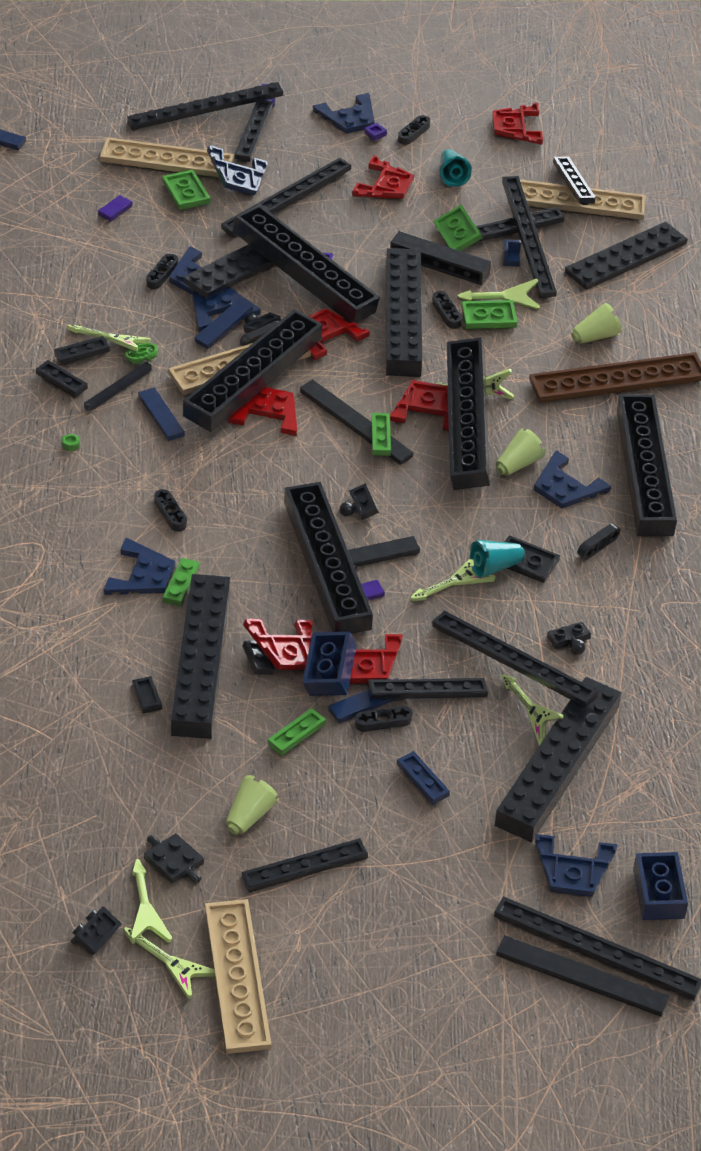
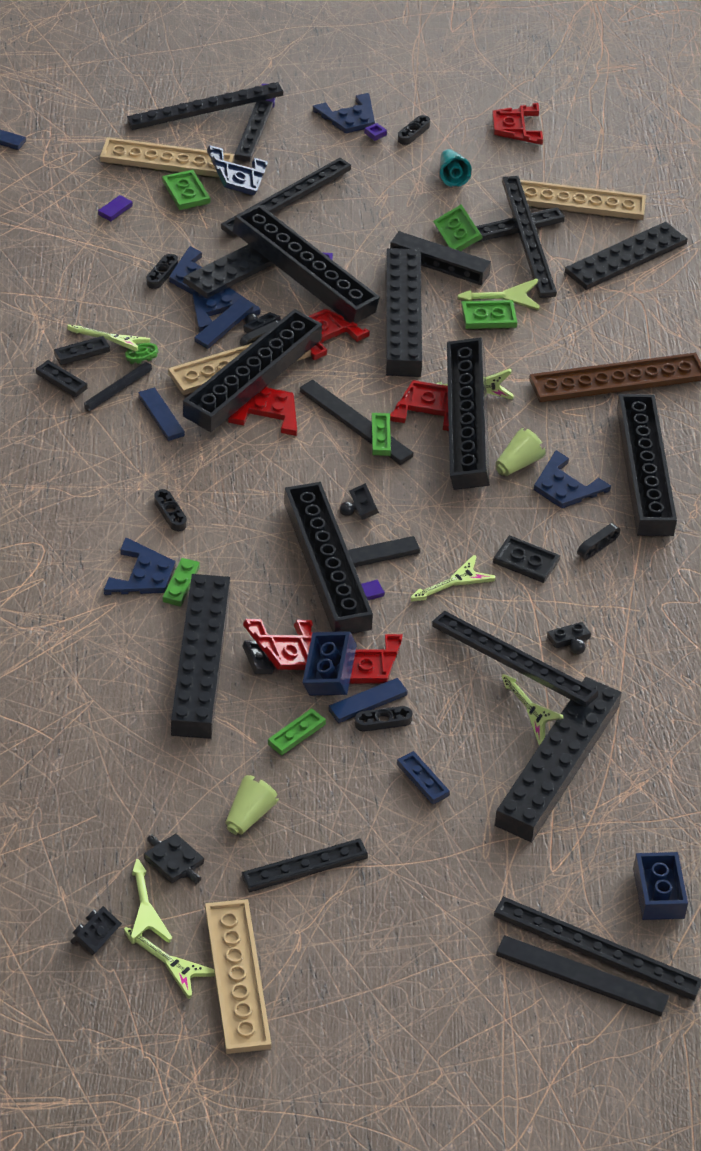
(70, 442): bright green tile -> none
(147, 694): black tile -> none
(390, 184): red wing -> none
(427, 688): black tile -> none
(456, 320): black beam -> none
(494, 556): teal cone -> none
(511, 253): dark blue panel -> none
(573, 873): dark blue wing -> none
(574, 180): plate -> none
(597, 325): yellowish green cone -> none

